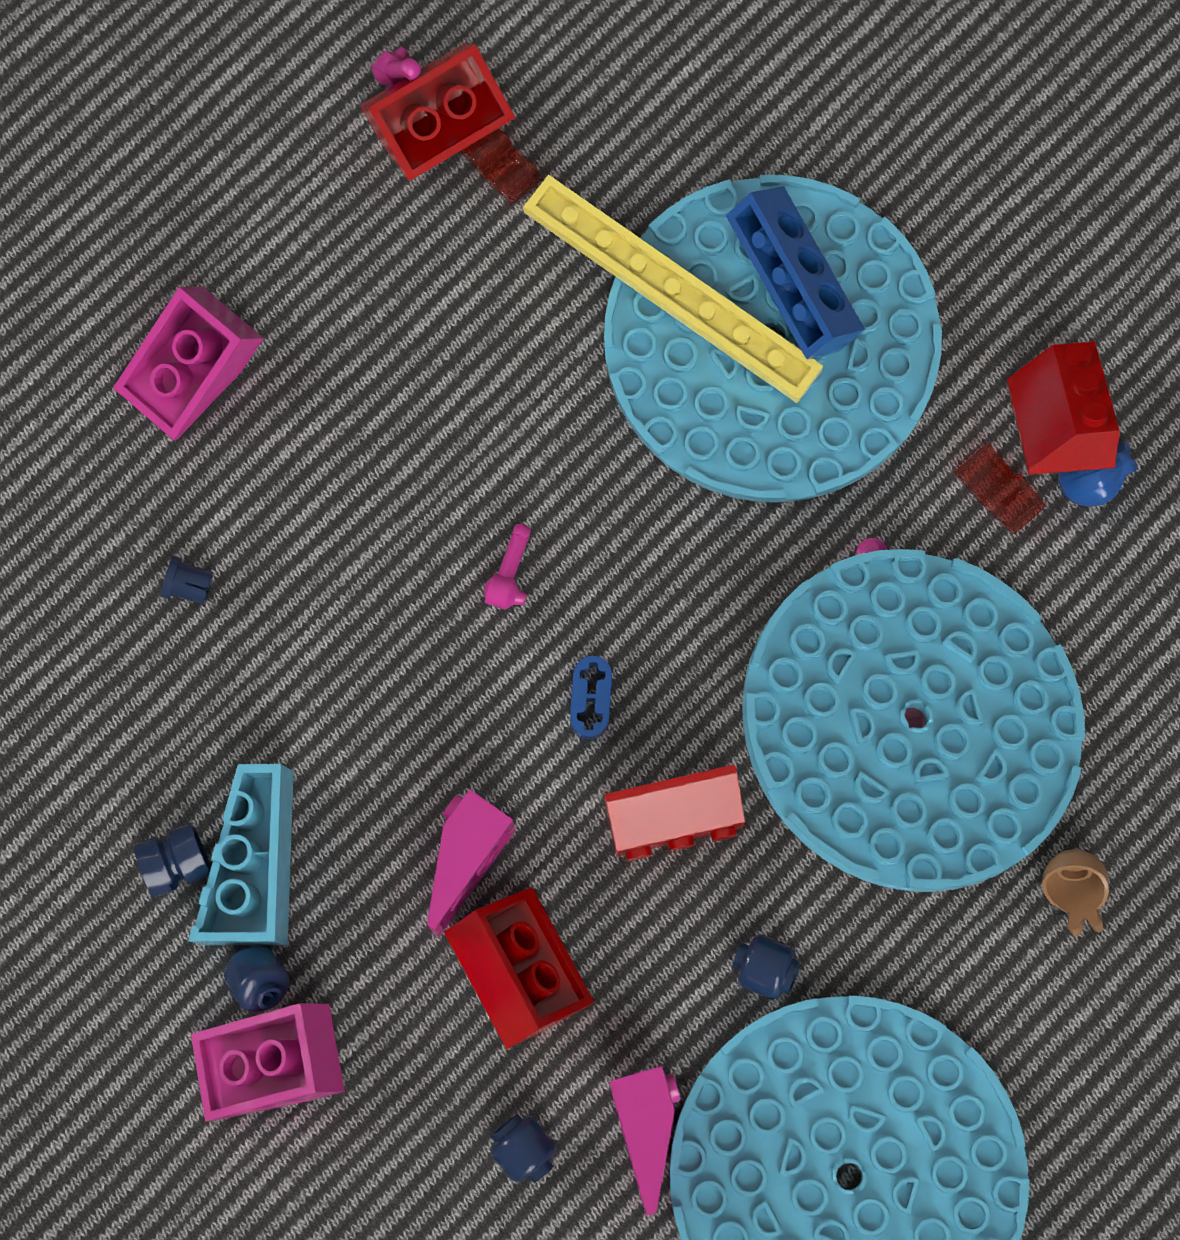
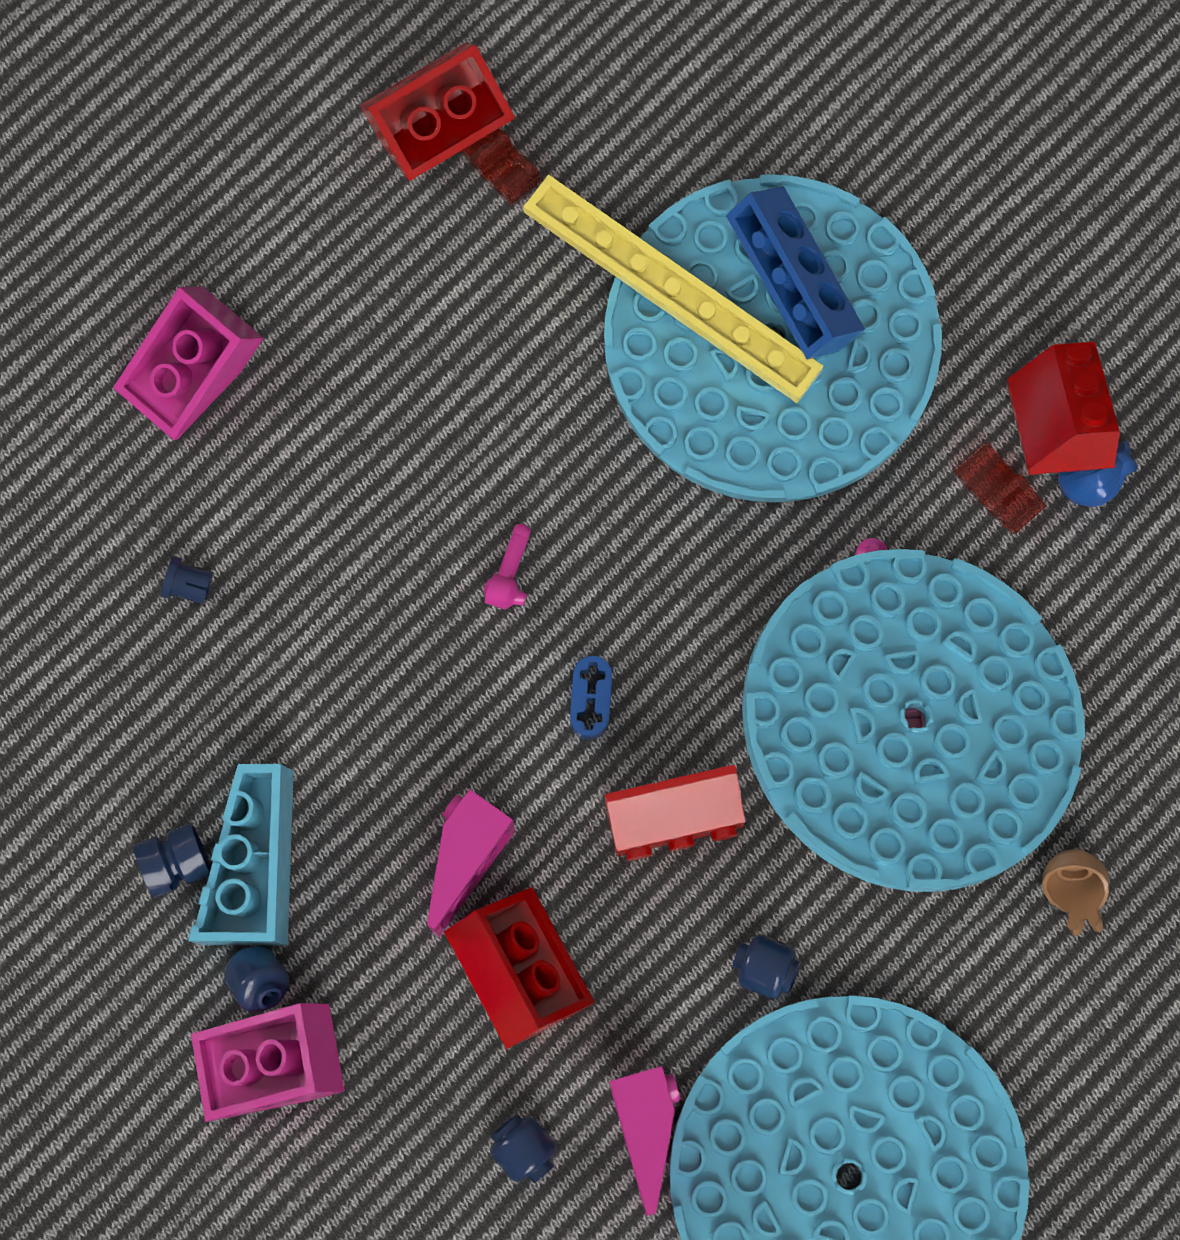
(393, 66): dark pink piece -> none

